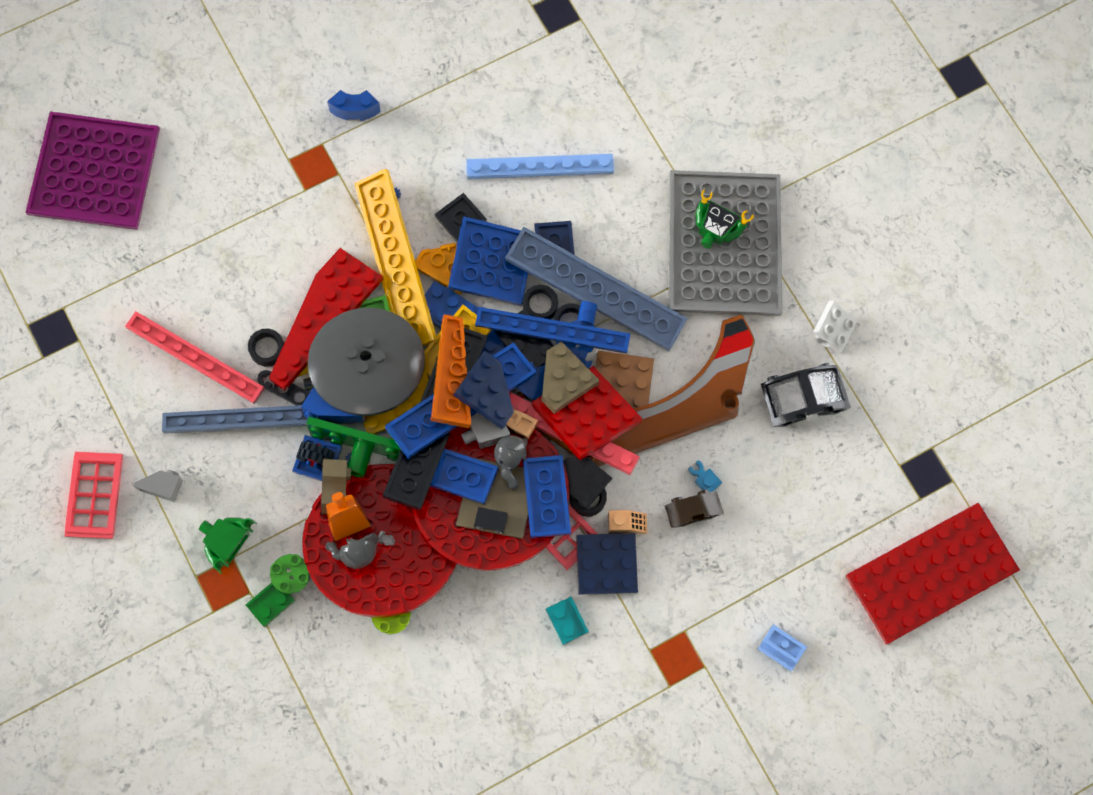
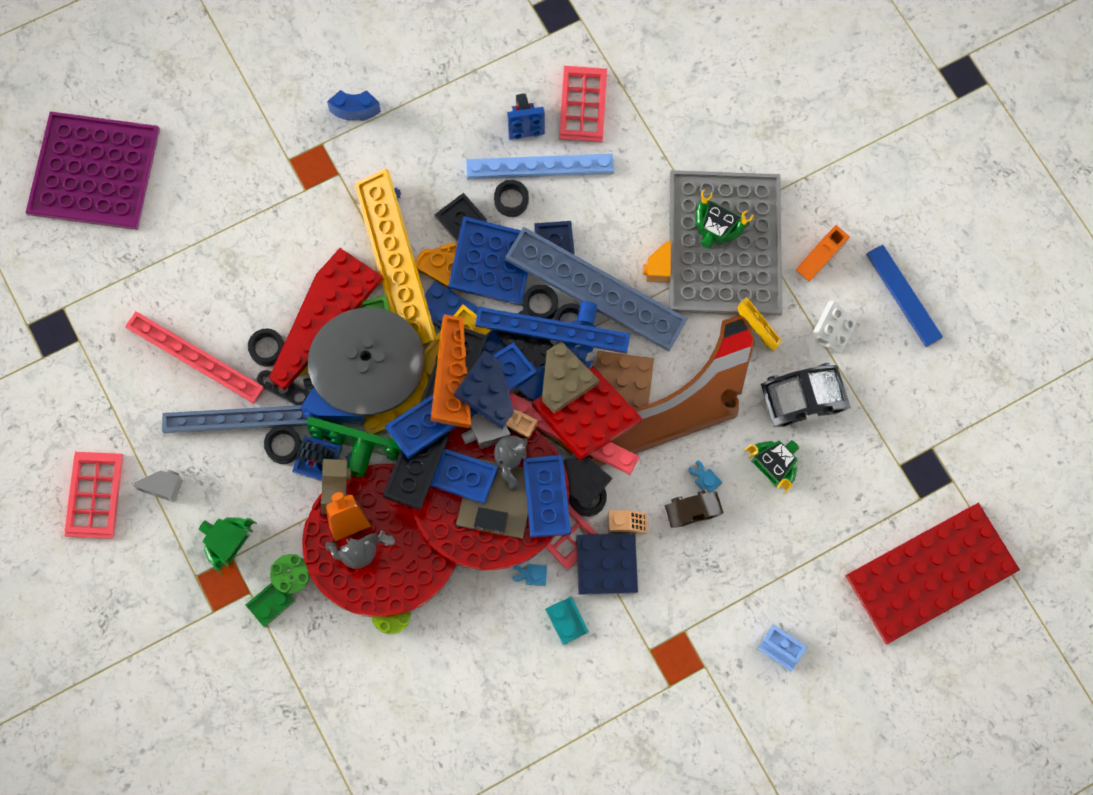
(268, 444): none -> black tyre
(511, 185): none -> black tyre
(525, 119): none -> blue plate
(534, 574): none -> dark azure plate
(576, 134): none -> coral piece
(659, 264): none -> light orange slope
(759, 324): none -> yellow plate
(775, 461): none -> torso
(823, 253): none -> orange slope
(904, 295): none -> blue tile

